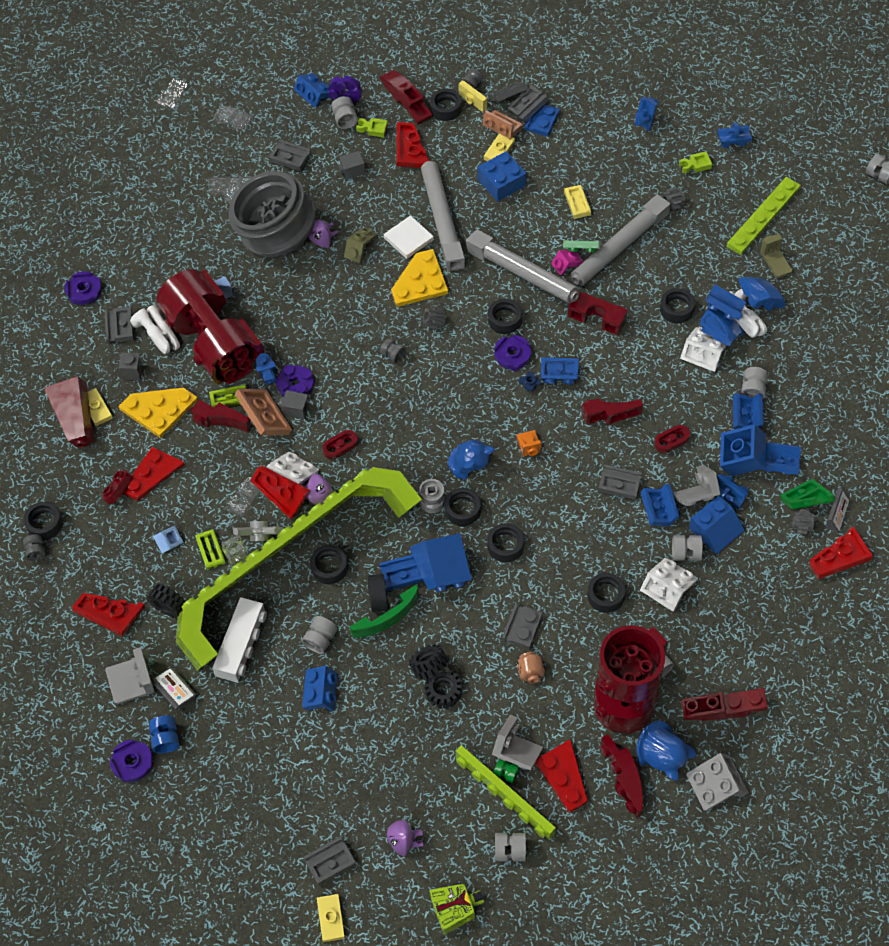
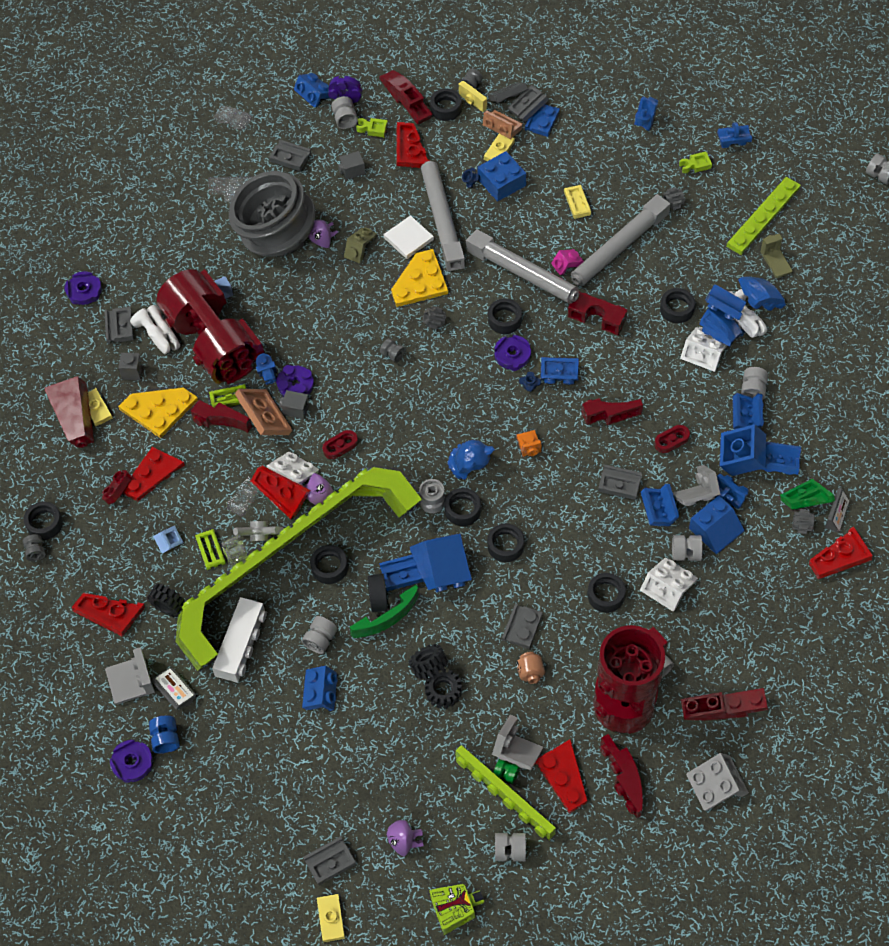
(171, 96): clear slope -> none
(470, 177): none -> dark blue plate
(591, 246): wing -> none
(663, 749): blue hair -> none

